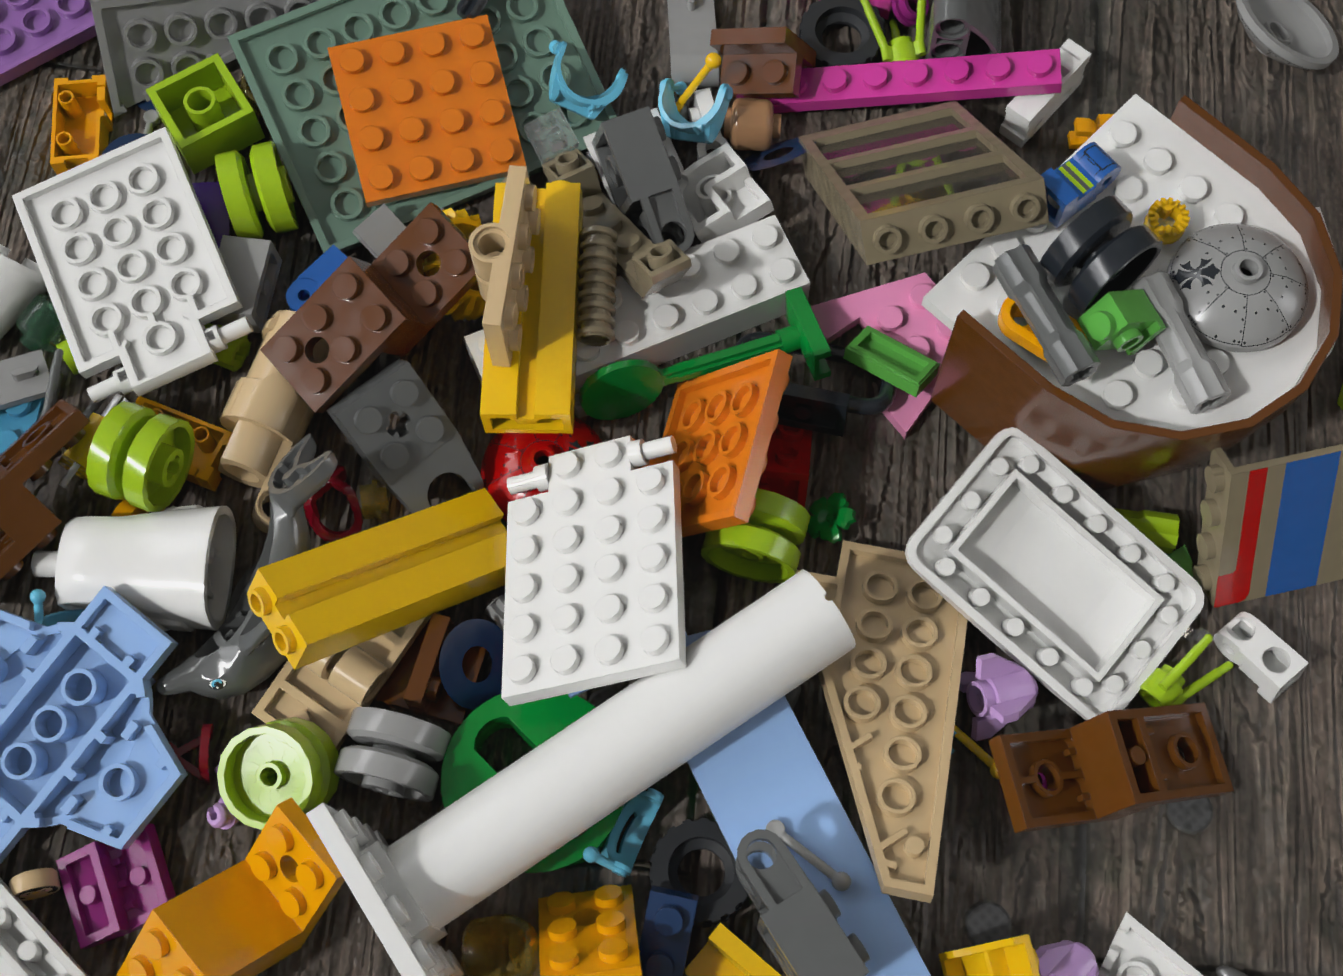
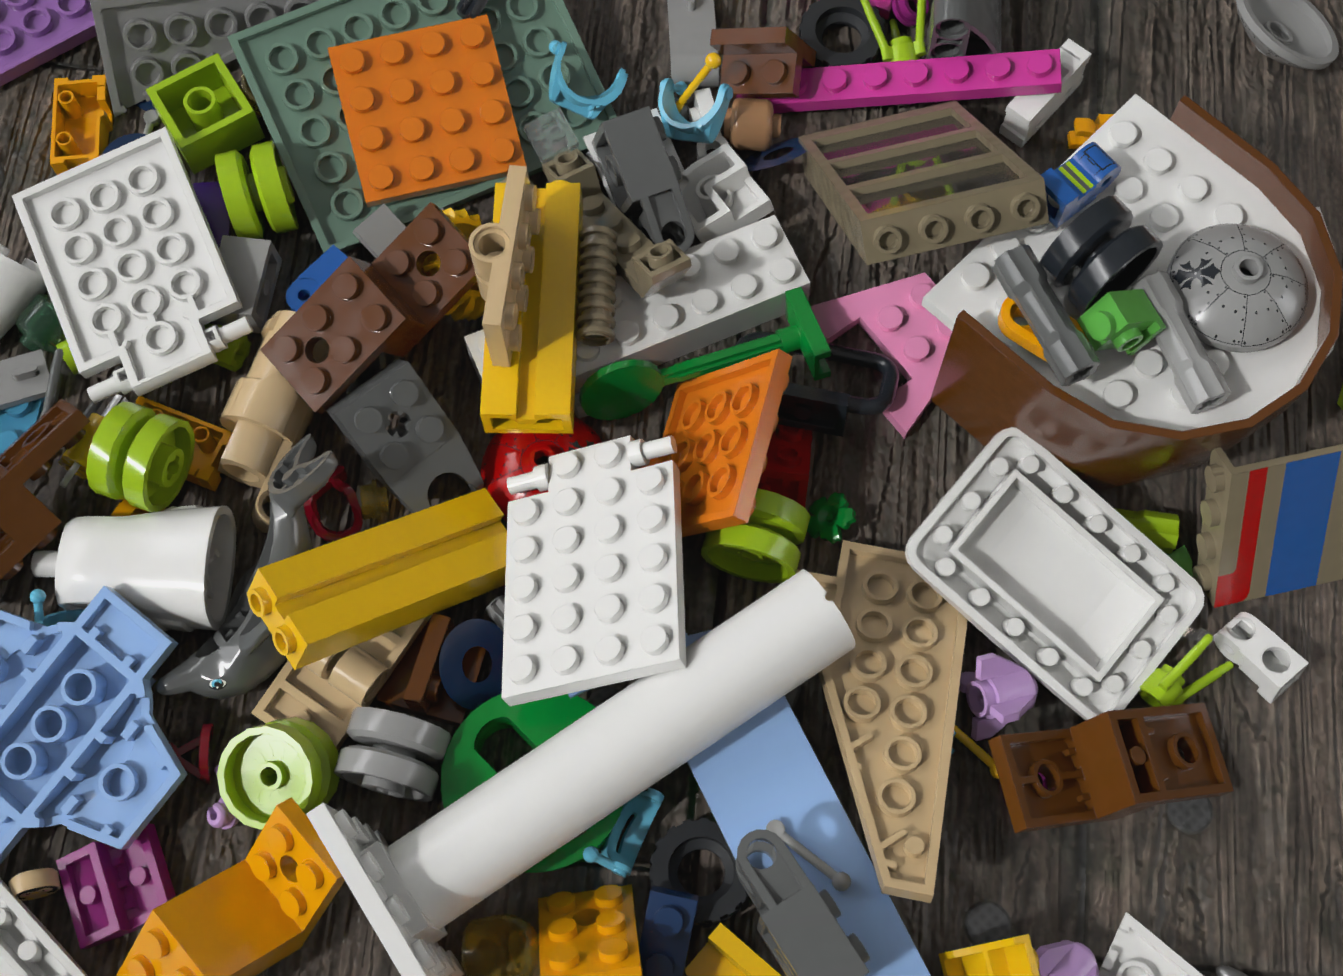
(891, 361): bright green tile -> none
(1164, 209): yellow bush -> none

